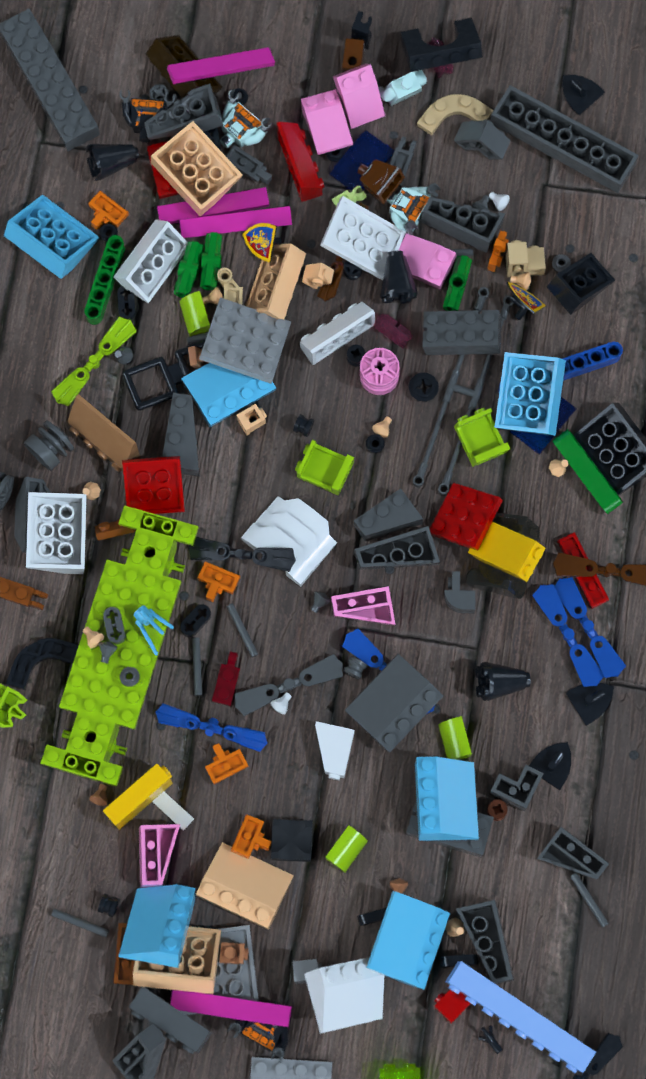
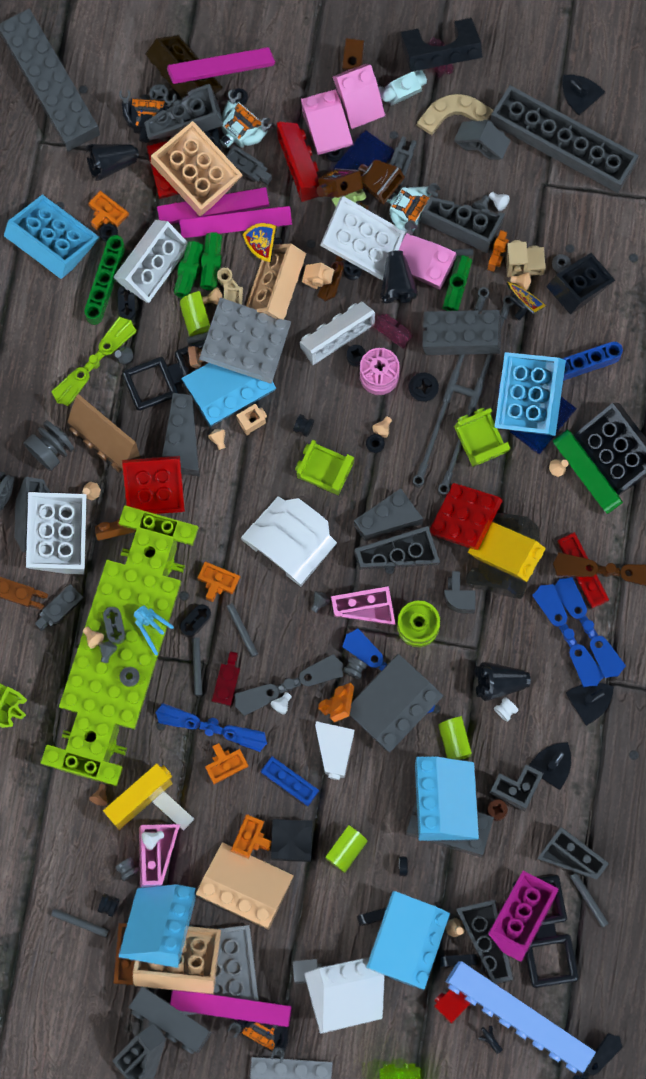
(34, 654): black plate -> none
(59, 607): none -> dark grey hinge
(127, 869): none -> dark grey wheel
(150, 839): none -> white rock
(217, 437): none -> light nougat rock
(233, 953): nougat bracket -> none
(275, 558): black piece -> none
(289, 781): none -> blue tile
(331, 183): none -> reddish brown torso
(340, 704): none -> orange hinge
(361, 30): black hinge -> none
(398, 885): nougat rock -> none
(403, 866): none -> black tile
(418, 612): none -> lime wheel
(506, 709): none -> white wheel
(522, 915): none -> dark pink slope
(547, 936): none -> black bar

